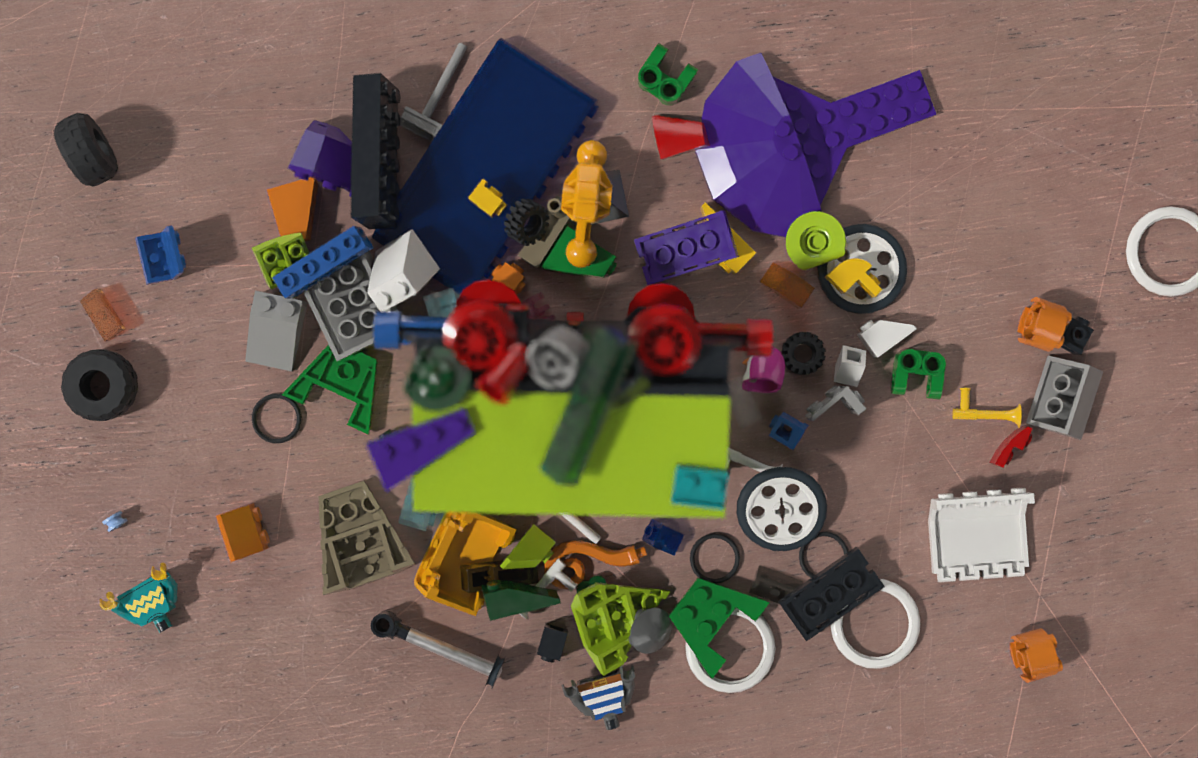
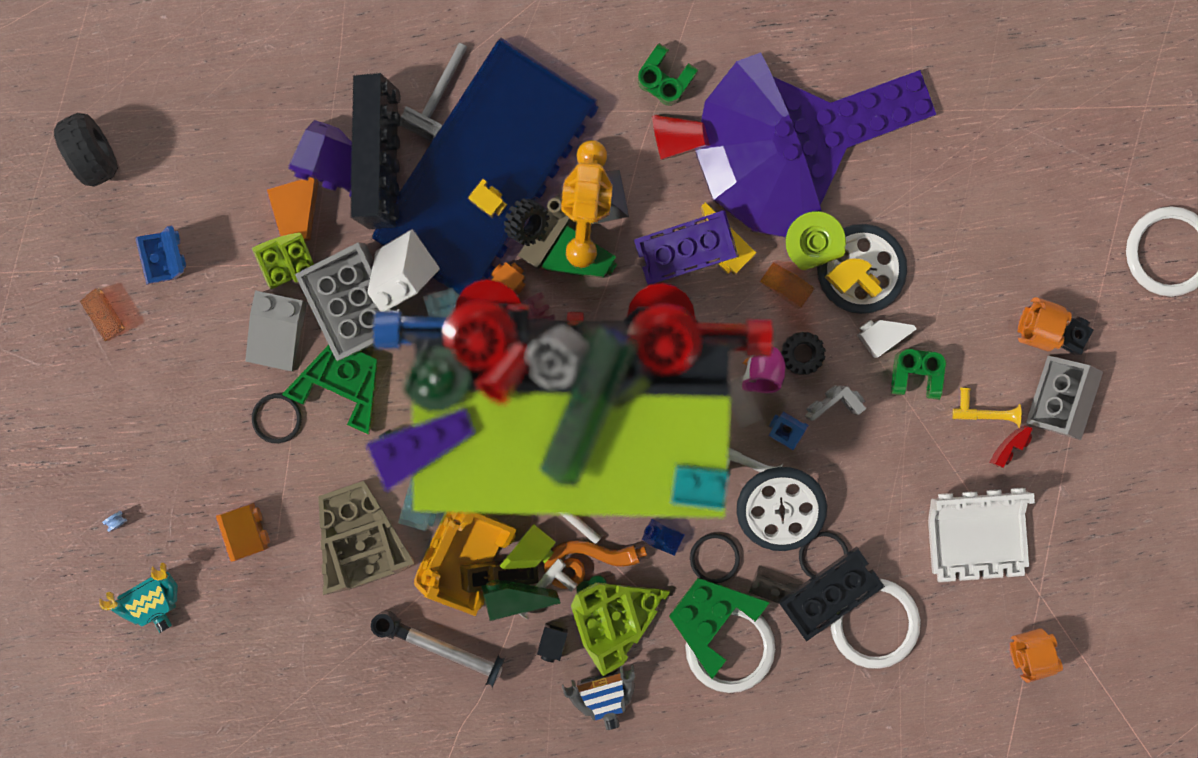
(77, 381): black tyre -> none
(323, 262): blue brick -> none
(650, 630): dark grey dish -> none
(850, 371): white brick -> none

